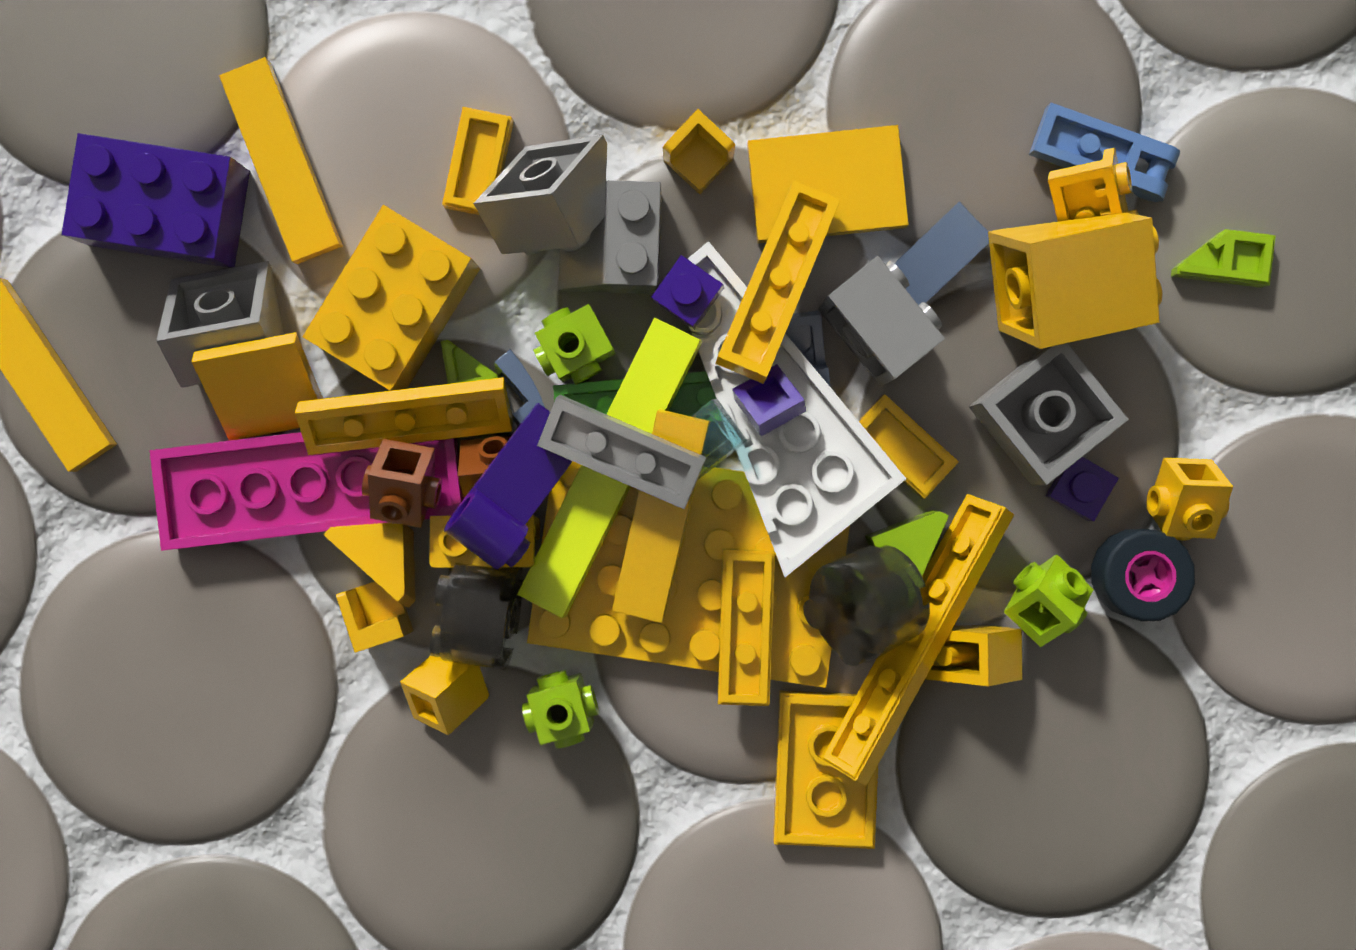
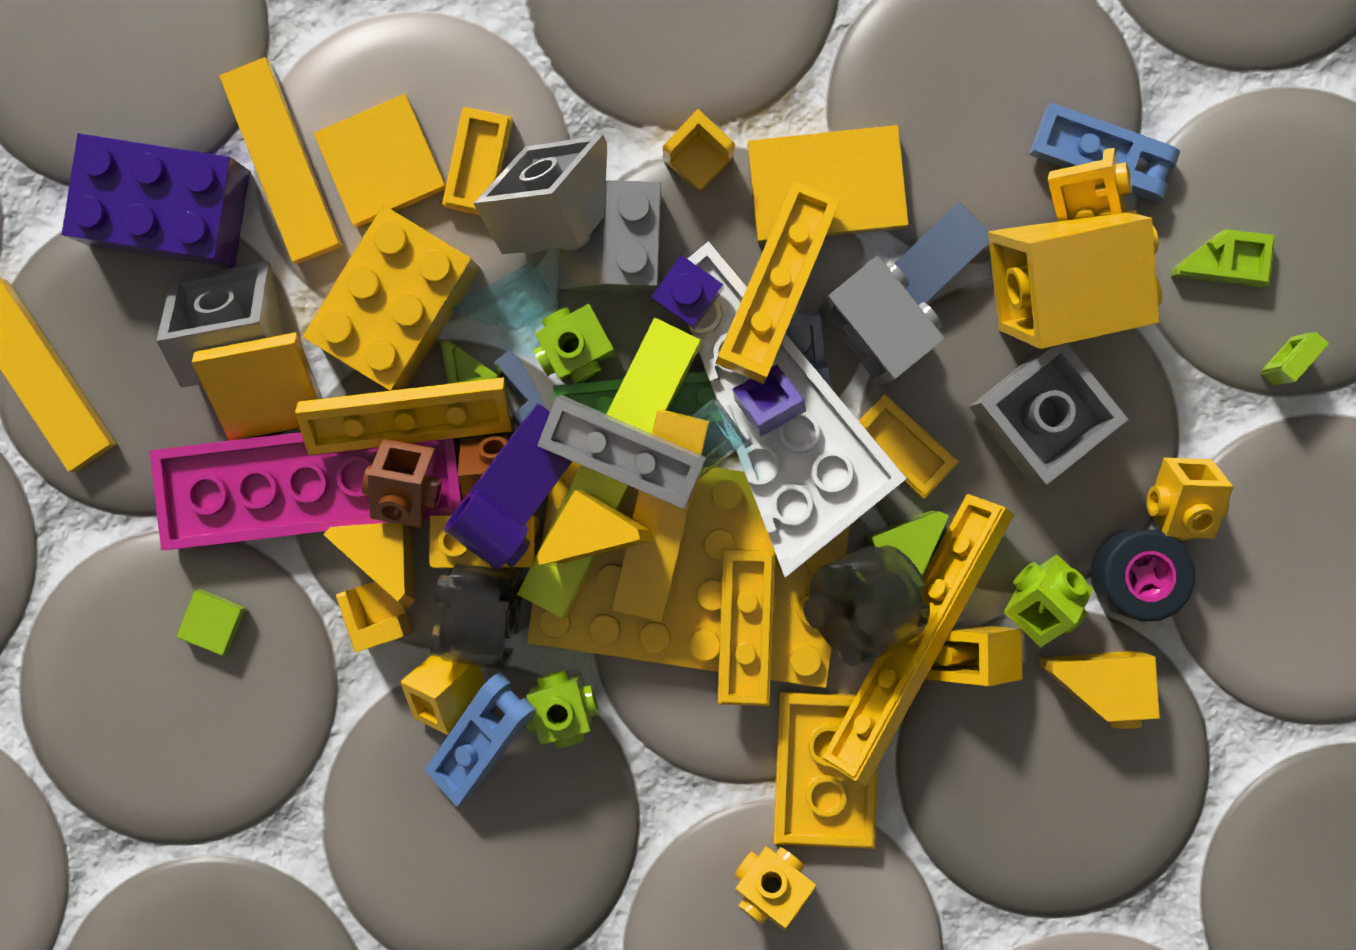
(211, 622): none -> lime tile
(380, 160): none -> yellow tile
(479, 739): none -> medium blue plate
(511, 300): none -> clear light blue tile
(589, 529): none -> yellow slope
(779, 906): none -> yellow brick
(1083, 488): dark purple plate -> none
(1109, 684): none -> yellow slope
(1294, 358): none -> lime tile

